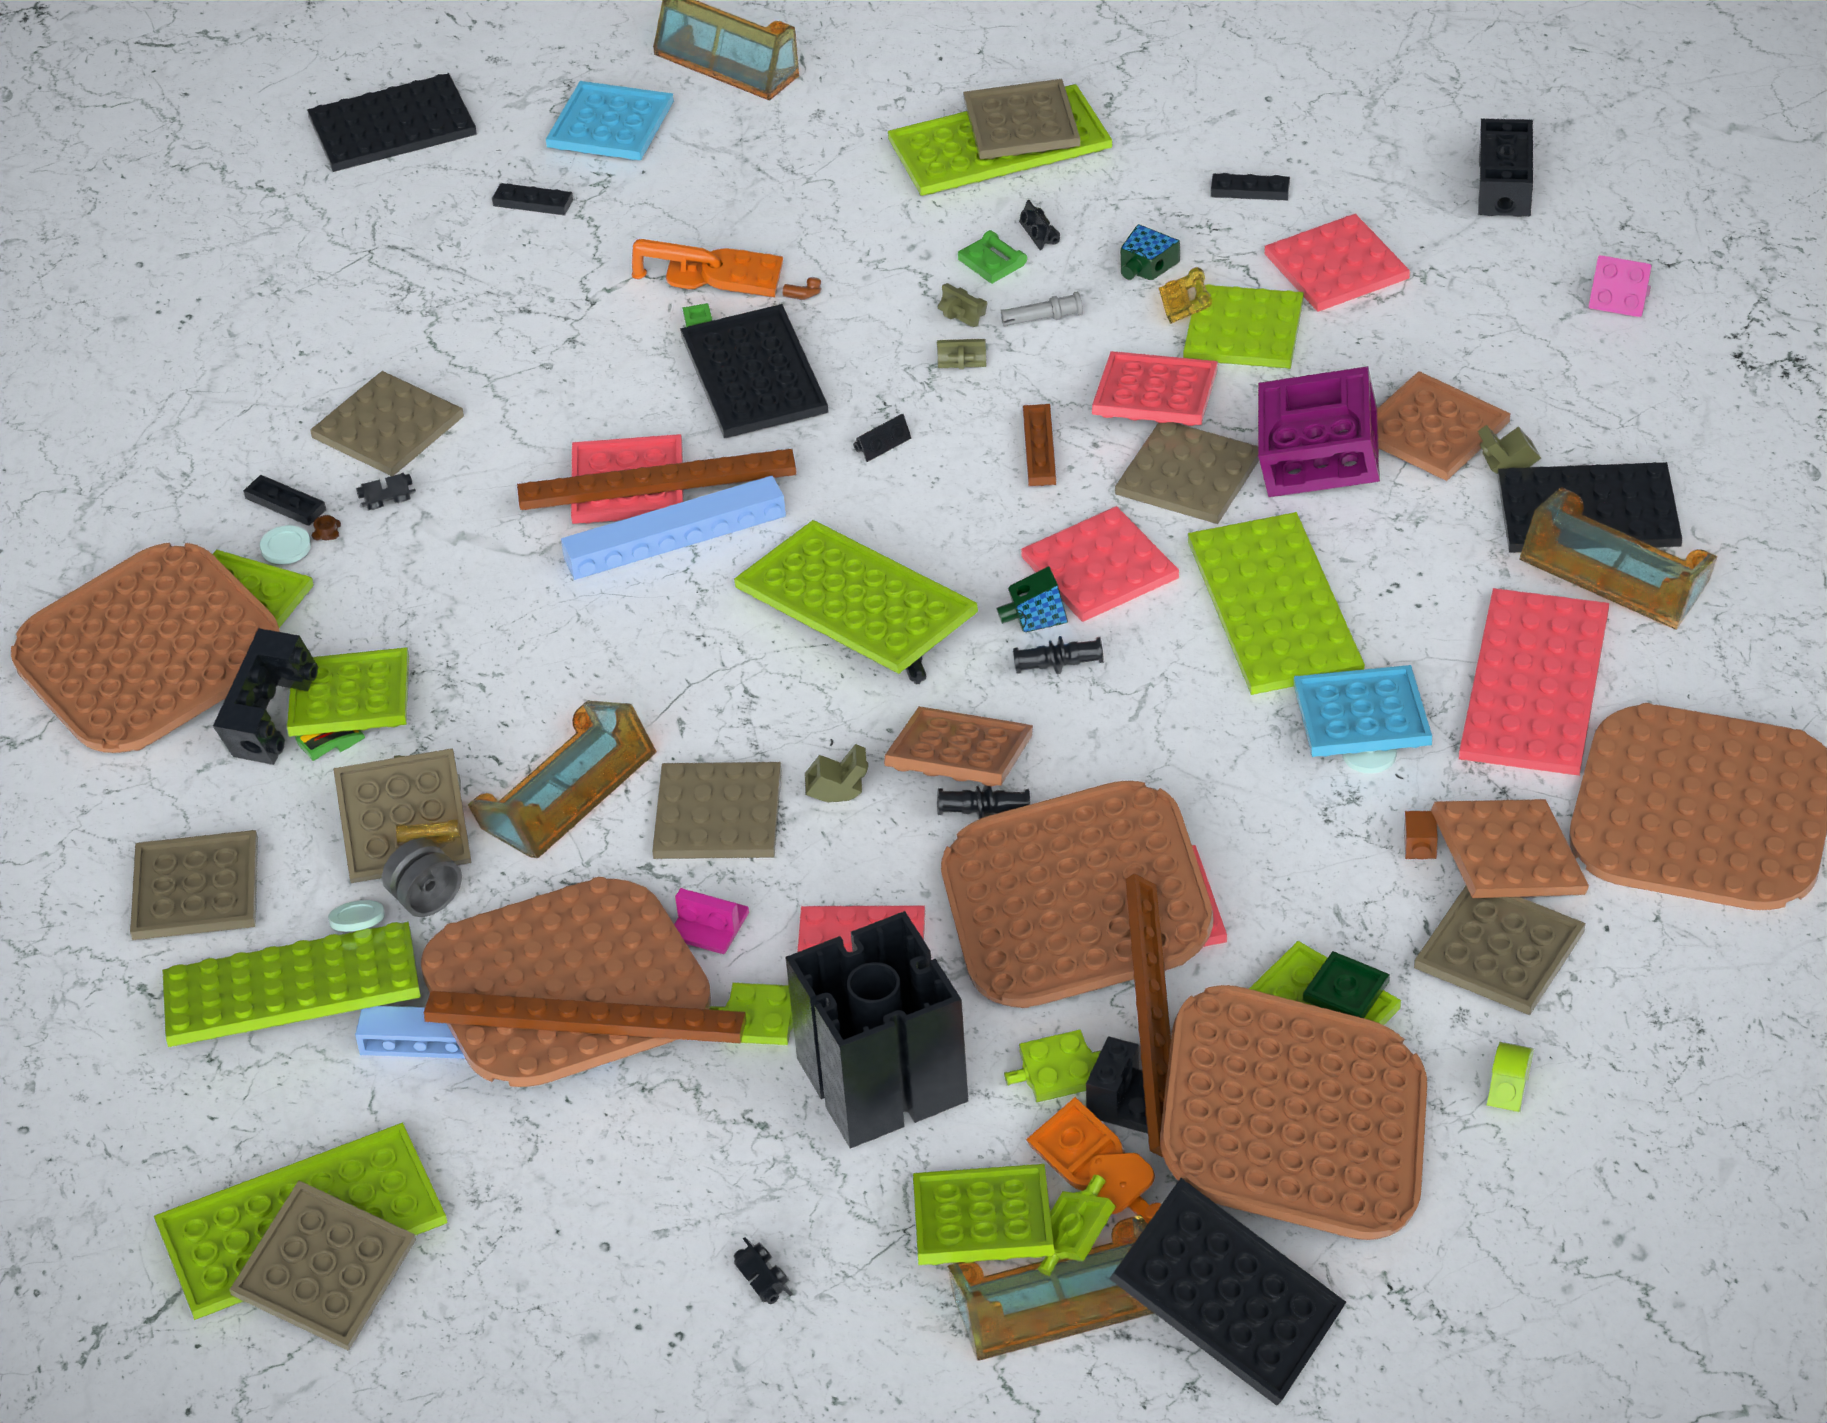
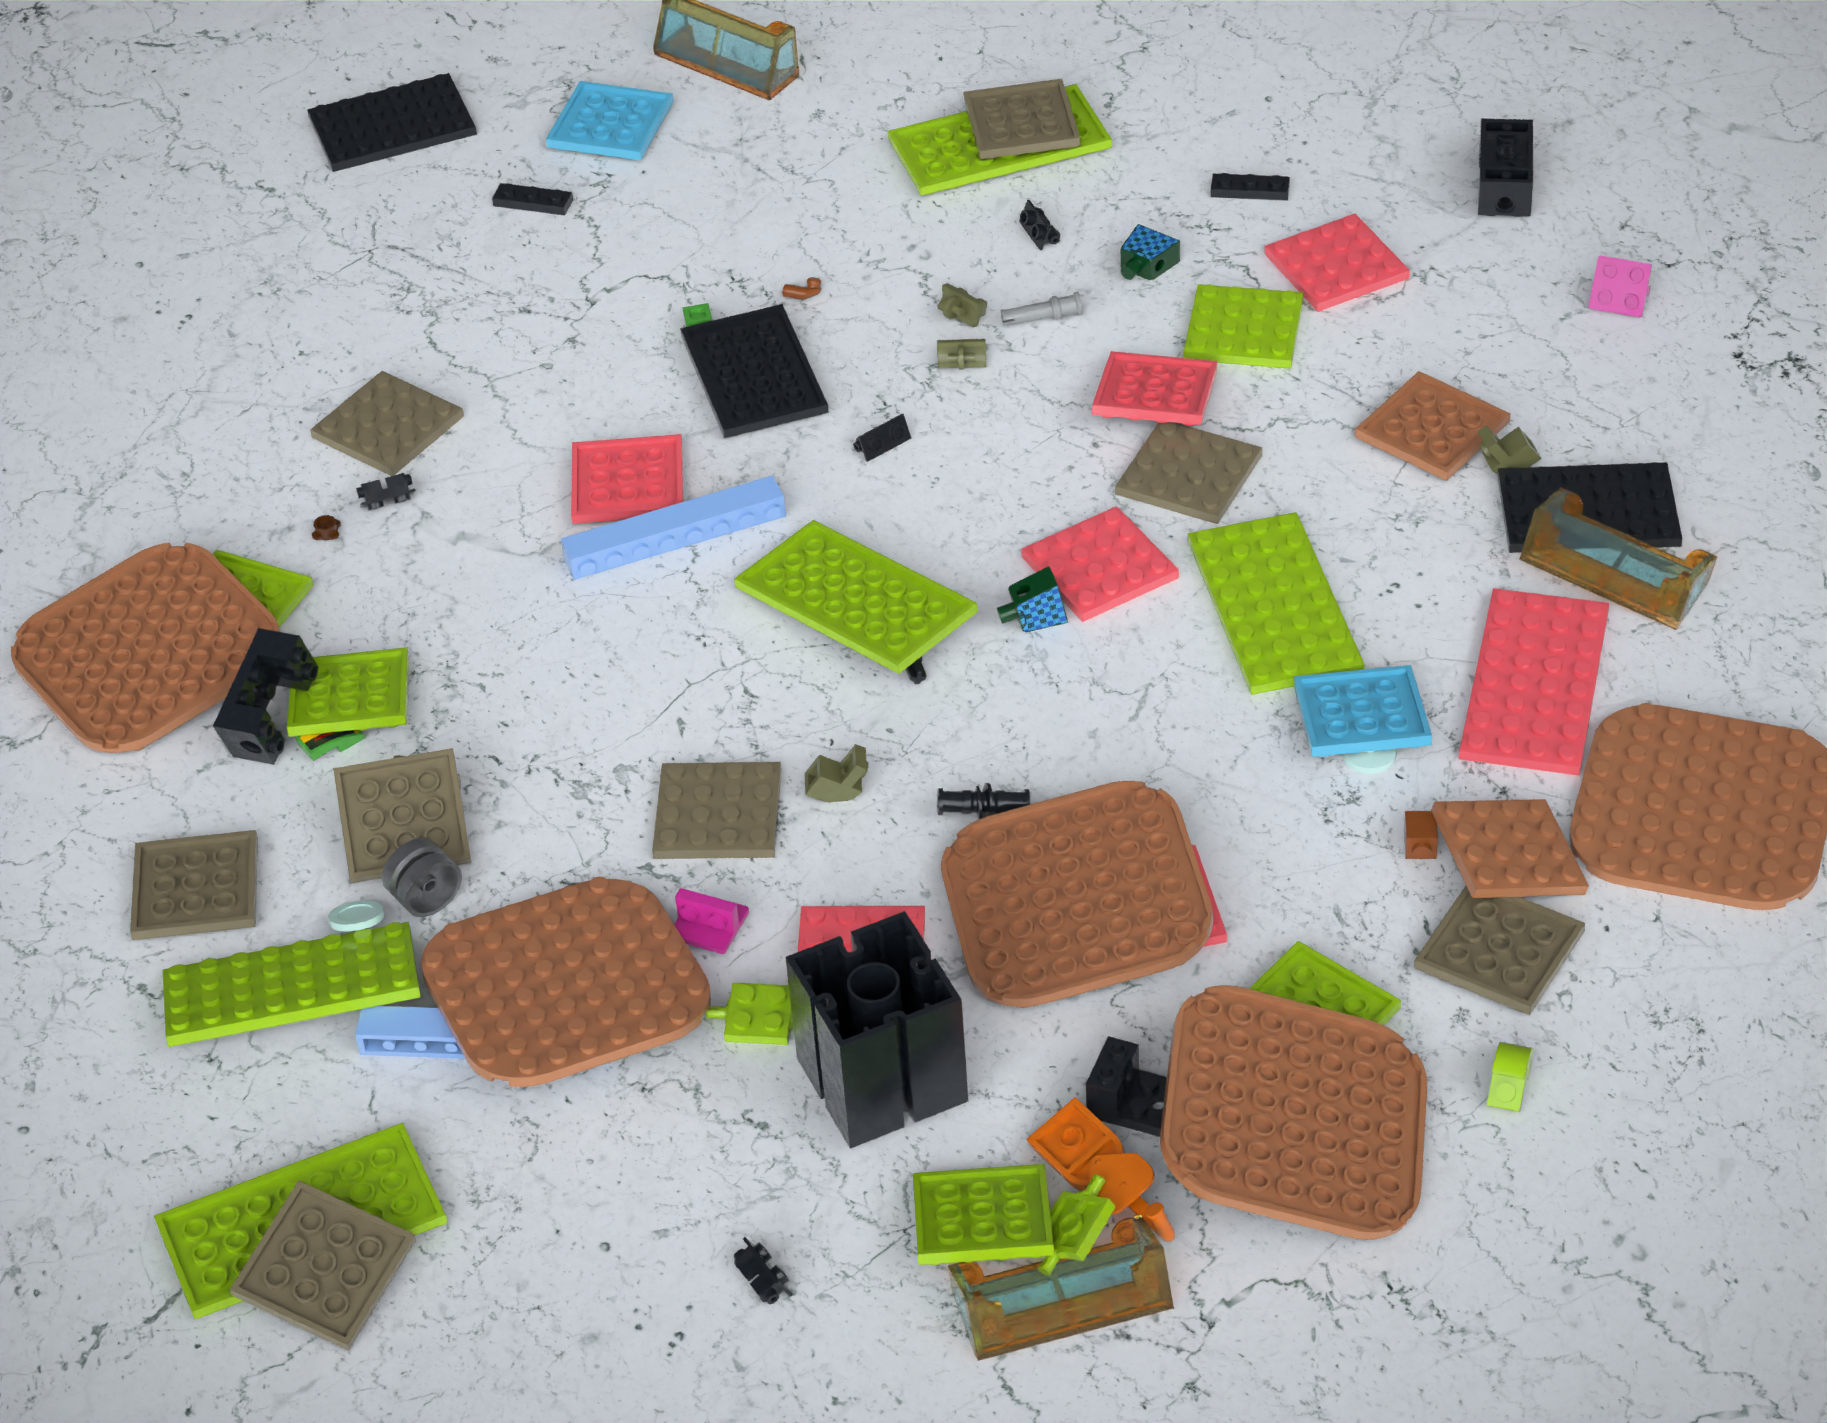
(284, 500): black plate -> none
(285, 544): light aqua piece -> none
(443, 832): clear yellow plate -> none
(571, 781): clear orange windscreen -> none
(585, 1017): dark orange plate -> none
(656, 479): dark orange plate -> none
(720, 268): orange plate -> none
(958, 746): nougat plate -> none
(988, 263): bright green plate -> none
(1039, 445): dark orange plate -> none
(1055, 1065): lime plate -> none
(1058, 655): black piece -> none
(1150, 999): dark orange plate -> none
(1177, 298): clear yellow plate -> none
(1228, 1291): black plate -> none
(1302, 430): magenta piece -> none
(1346, 986): dark green plate -> none

